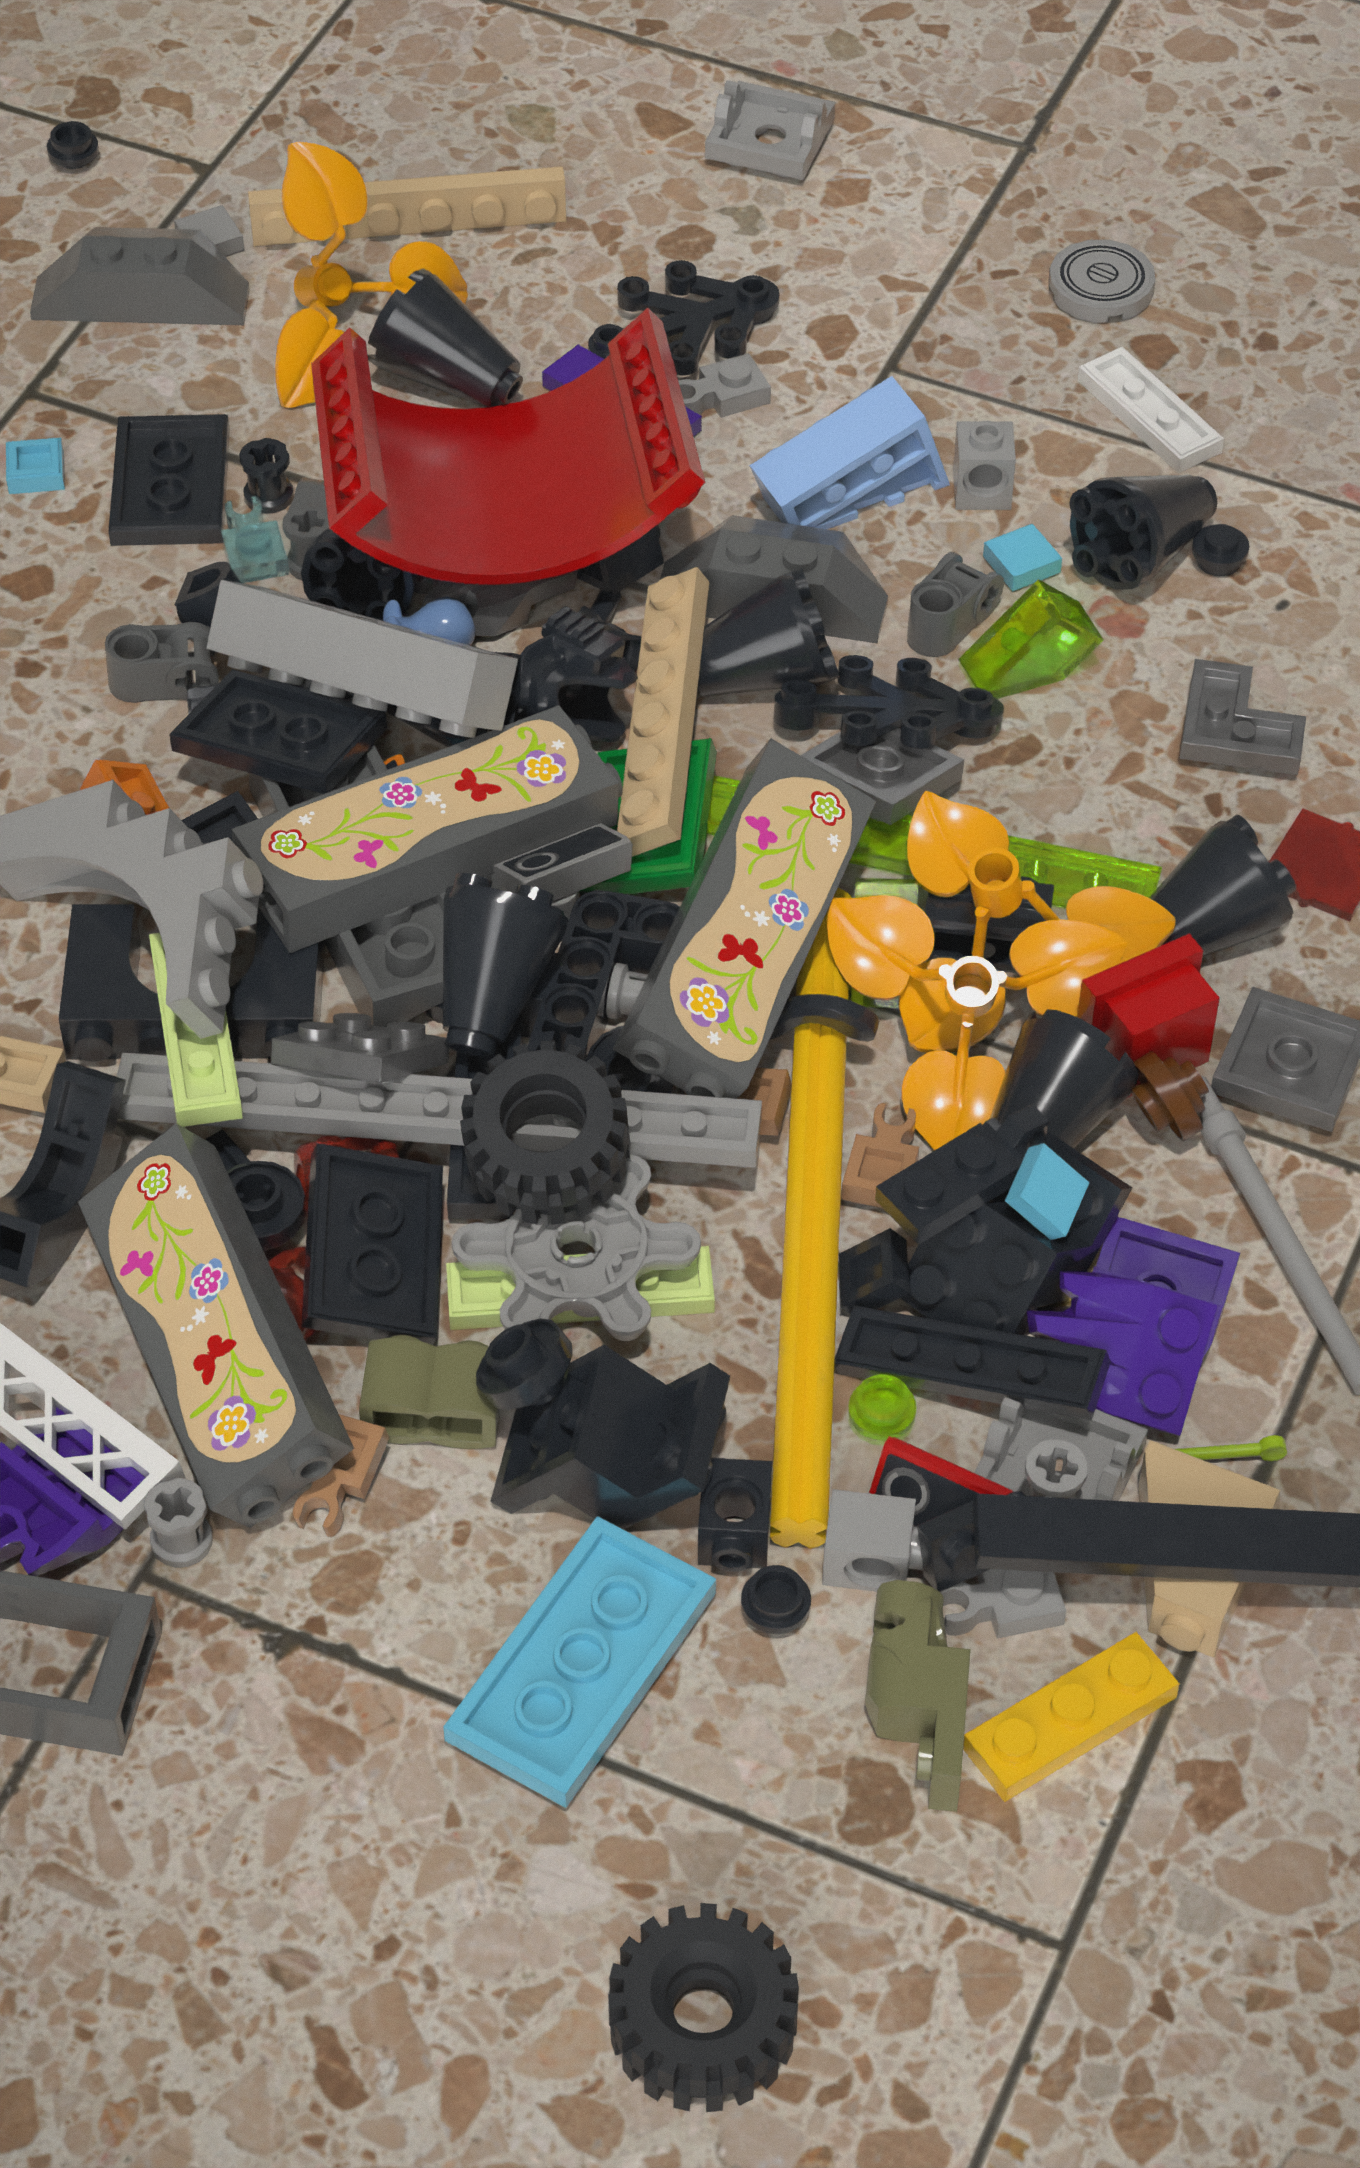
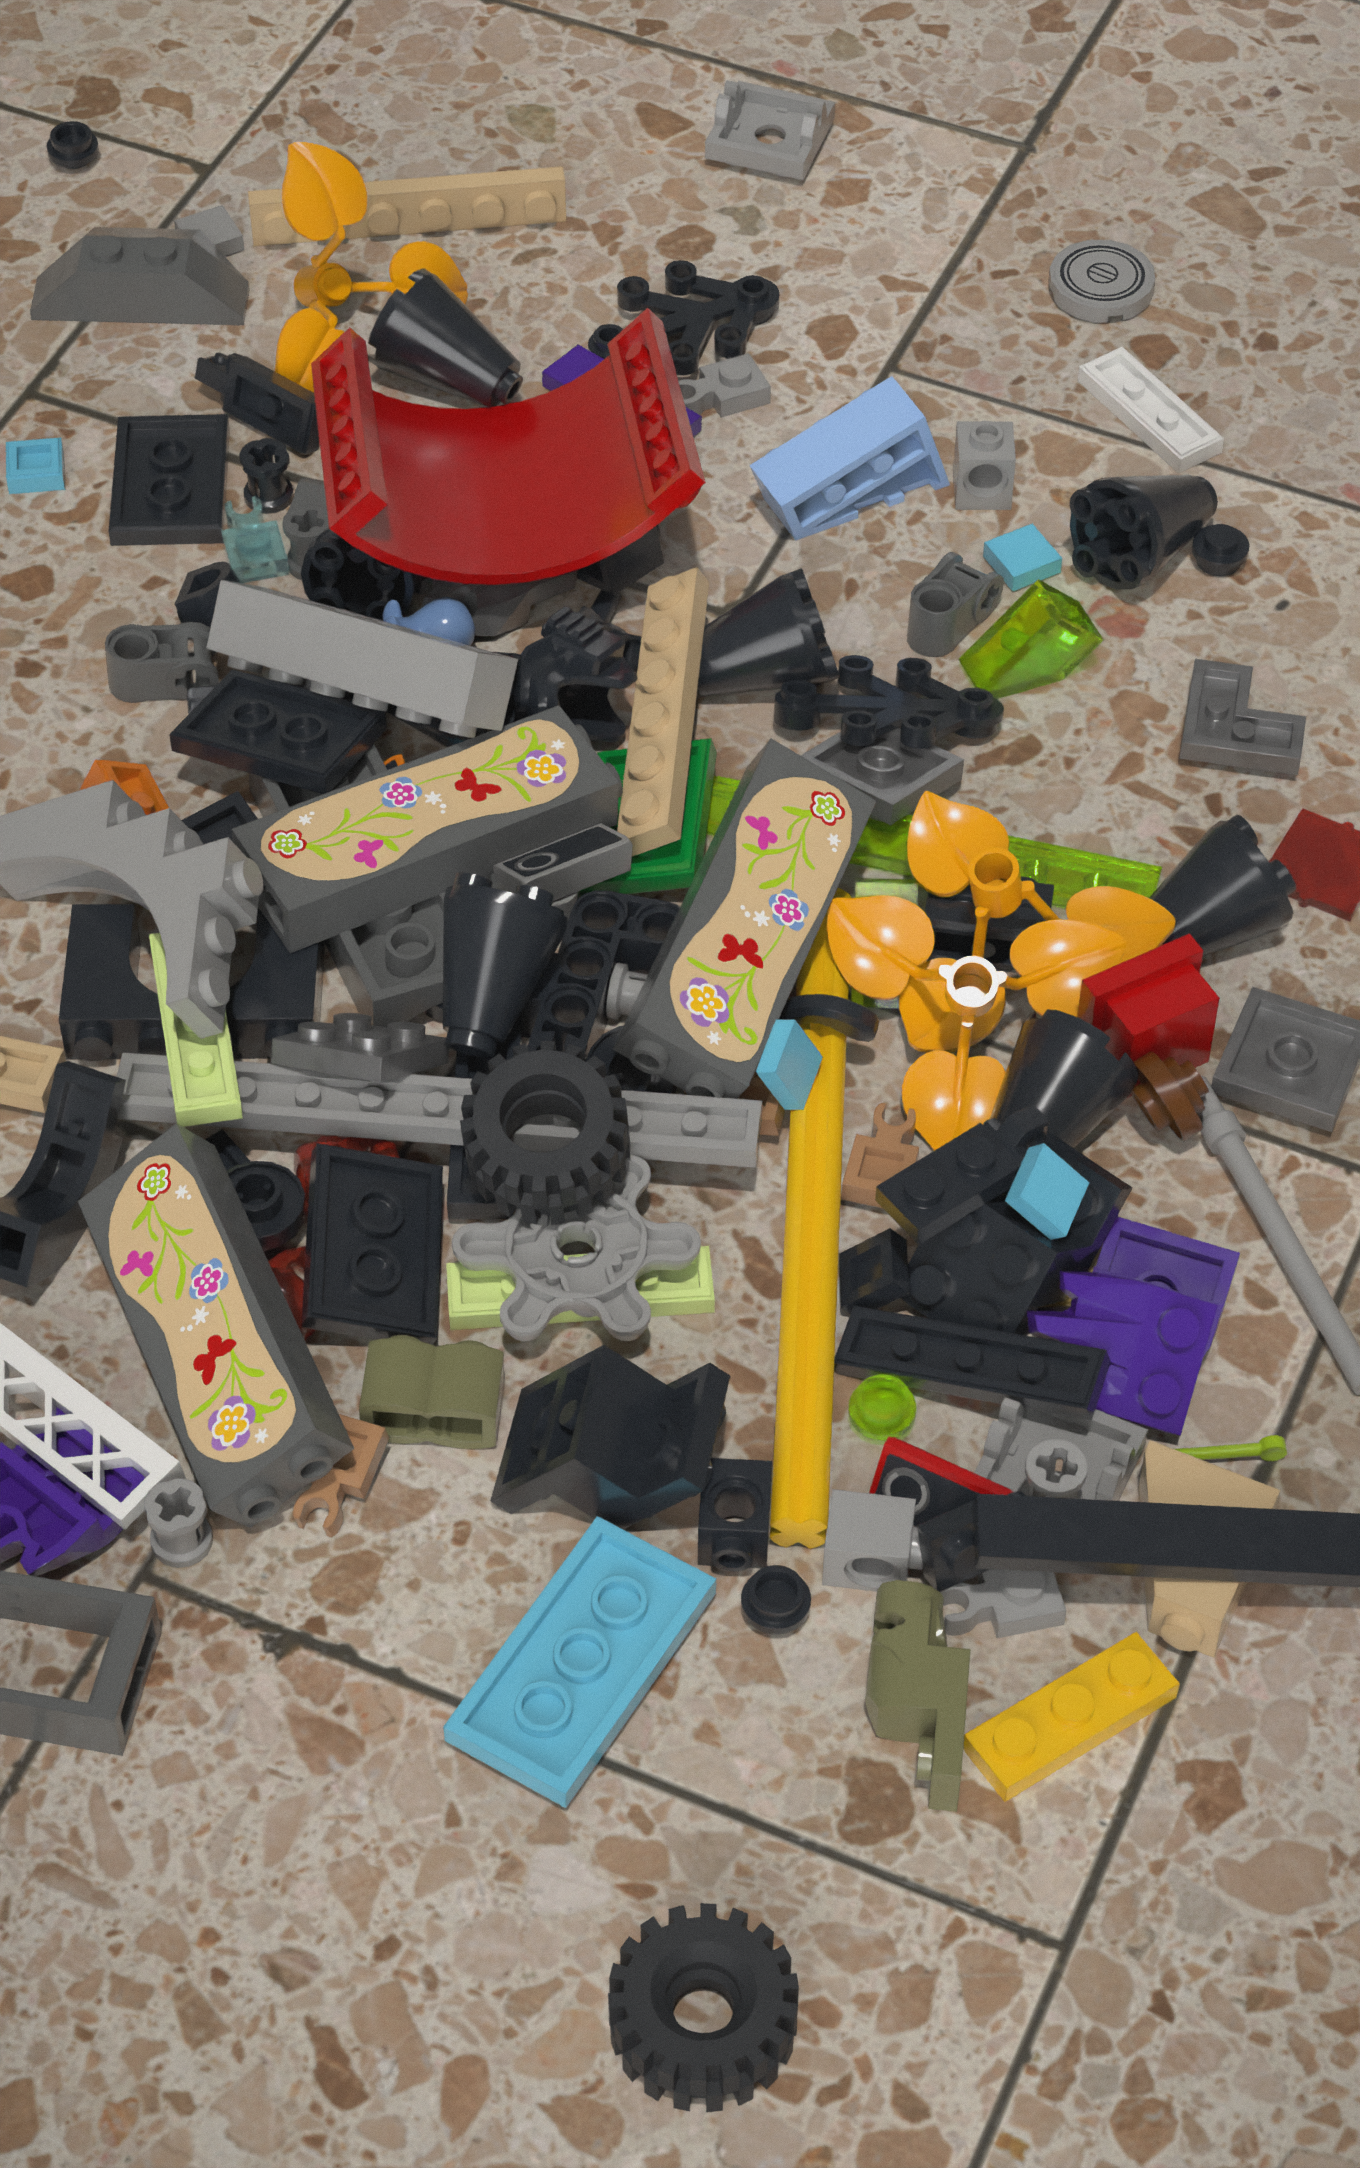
(263, 399): none -> black hinge
(525, 1365): black plate -> none
(752, 552): dark grey wedge -> none
(789, 1064): none -> medium azure tile

